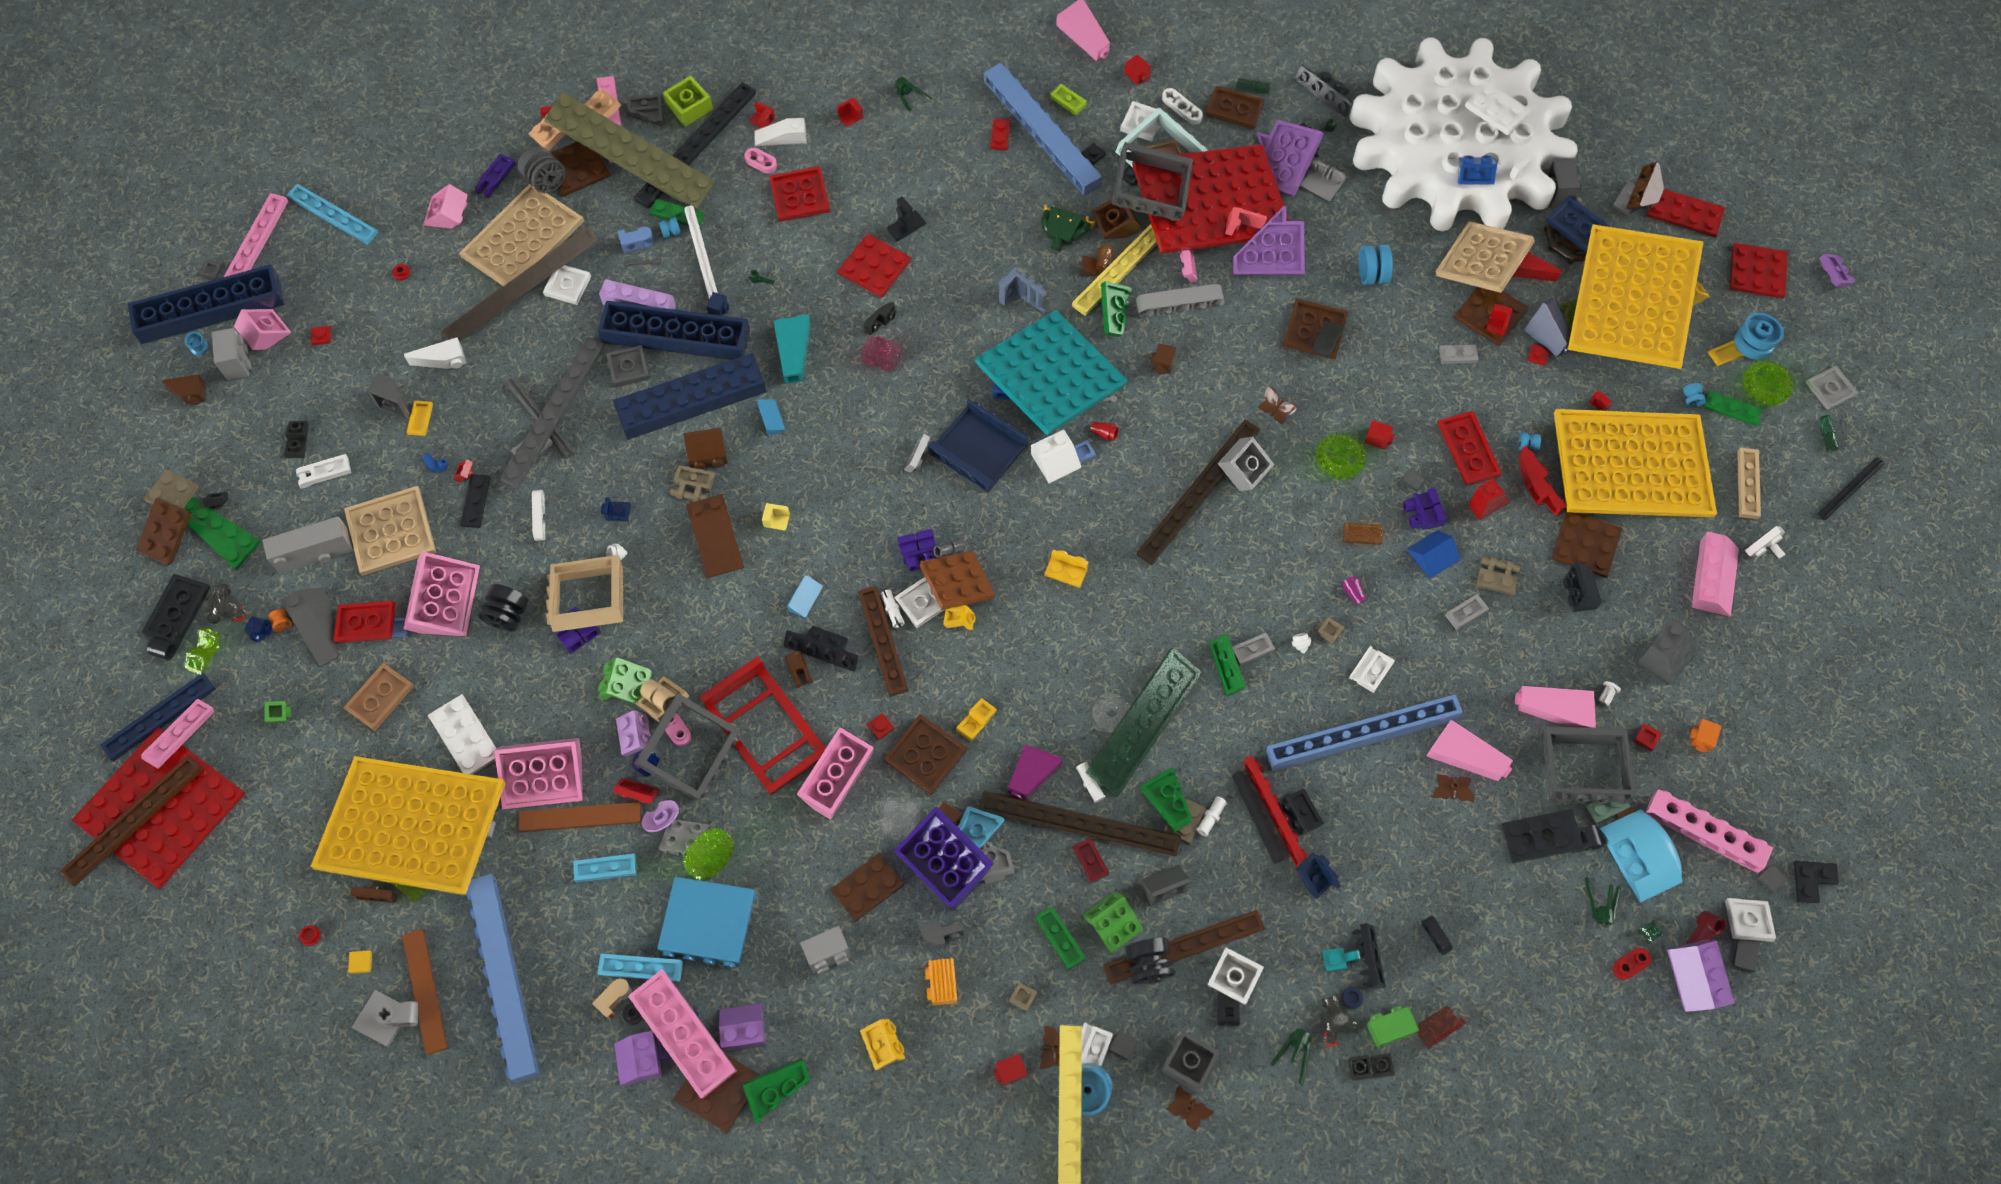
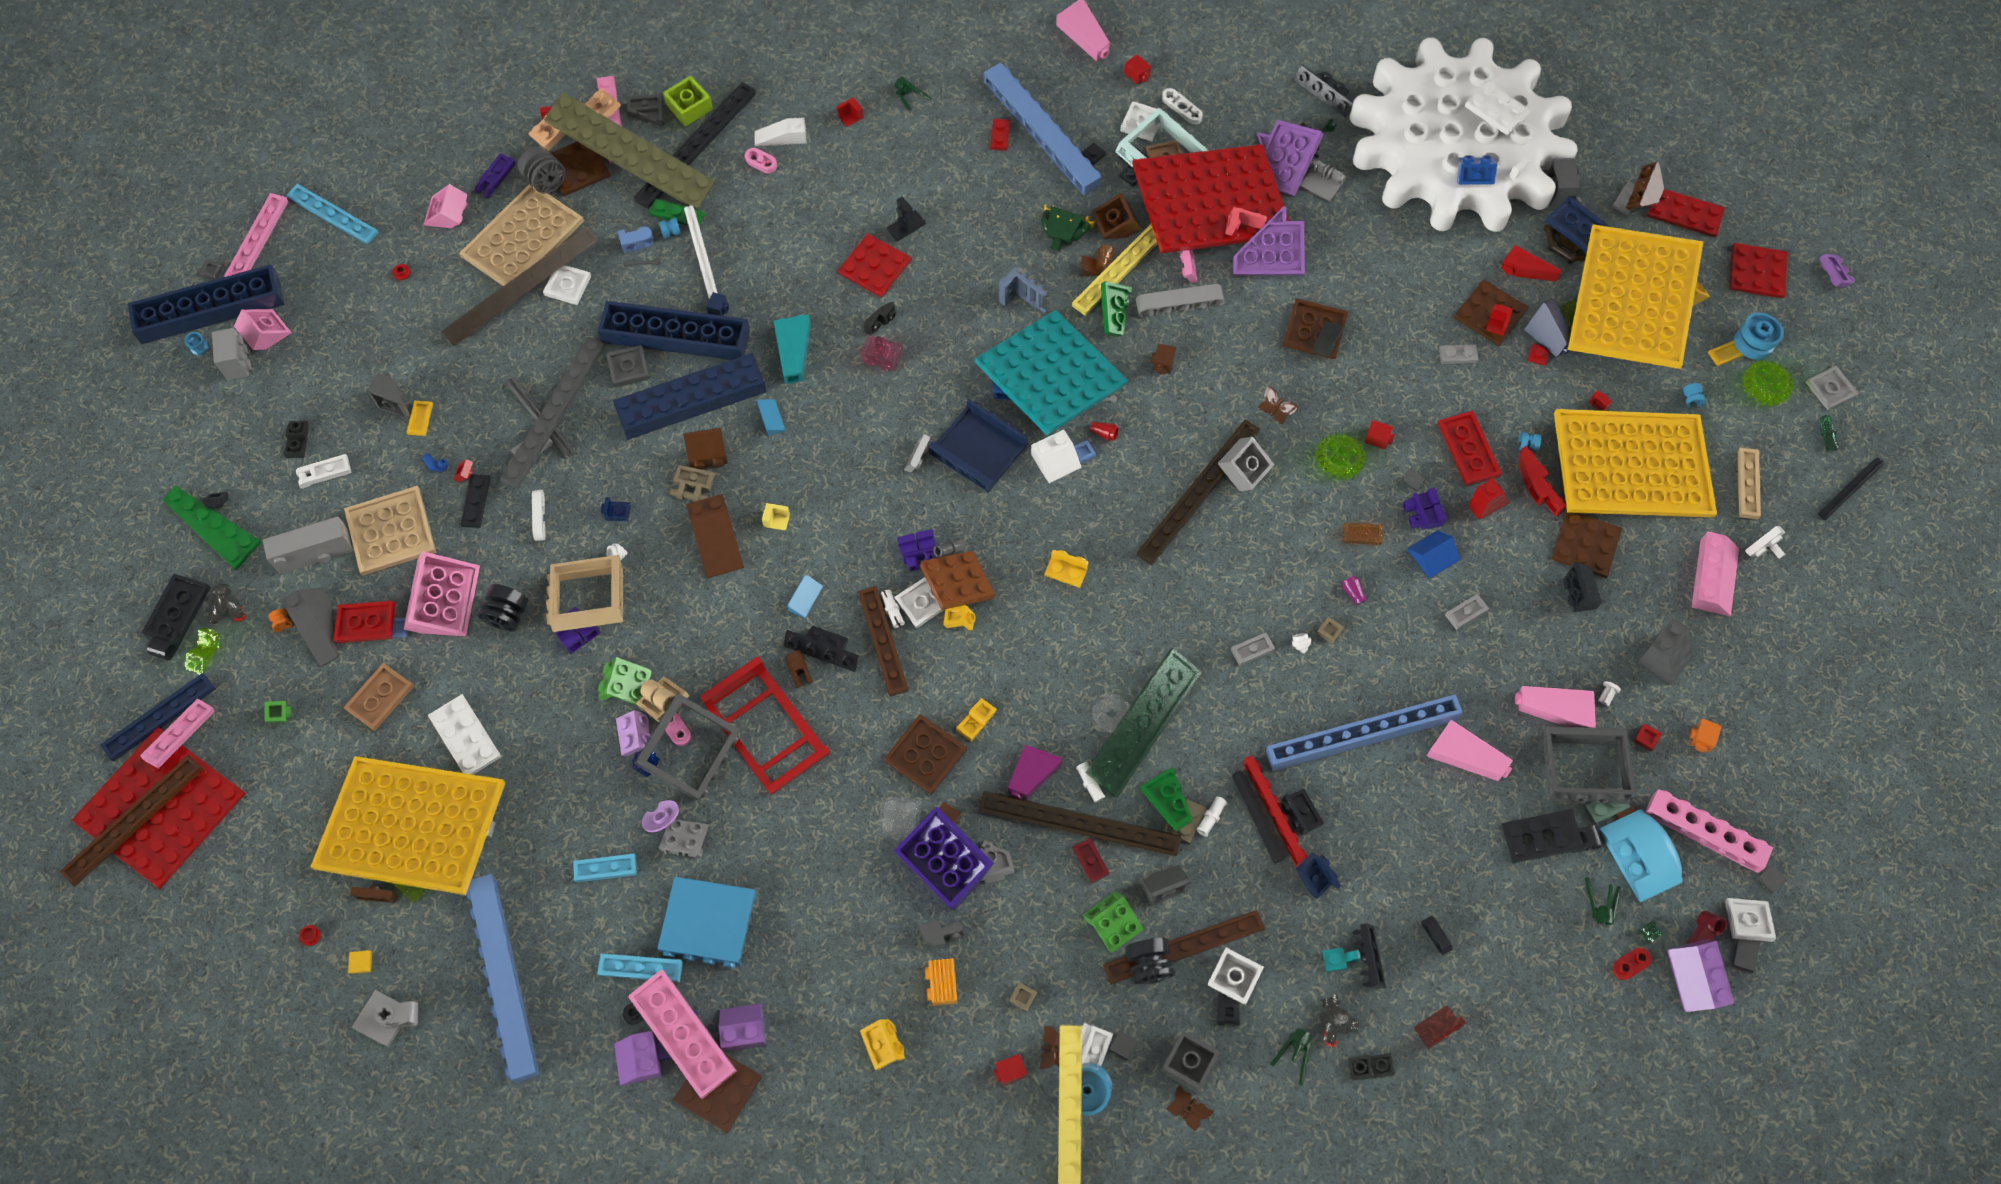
(163, 531): reddish brown plate -> none
(172, 488): dark tan plate -> none
(188, 388): reddish brown slope -> none
(258, 628): clear blue plate -> none
(320, 335): red plate -> none
(425, 992): dark orange tile -> none
(440, 355): white slope -> none
(540, 773): bright pink slope -> none
(580, 817): dark orange tile -> none
(610, 998): tan leg -> none
(631, 294): lavender brick -> none
(636, 790): red plate -> none
(708, 854): clear neon green gear -> none
(758, 278): dark green hand -> none
(763, 116): red panel -> none
(772, 1087): green wing -> none
(799, 193): red plate -> none
(826, 950): light grey brick -> none
(835, 773): bright pink slope -> none
(867, 887): reddish brown plate -> none
(880, 726): red plate -> none
(979, 825): medium azure wing -> none
(1060, 938): green plate -> none
(1068, 99): lime plate -> none
(1157, 159): dark grey window -> none
(1227, 665): green plate -> none
(1235, 107): reddish brown plate -> none
(1253, 85): clear green axle -> none
(1352, 998): dark blue tile -> none
(1372, 669): white plate -> none
(1375, 264): dark azure wheel -> none
(1392, 1026): bright green brick -> none
(1455, 787): reddish brown piece -> none
(1485, 256): tan plate -> none
(1497, 581): dark tan plate -> none
(1733, 408): green plate -> none
(1811, 874): black plate -> none

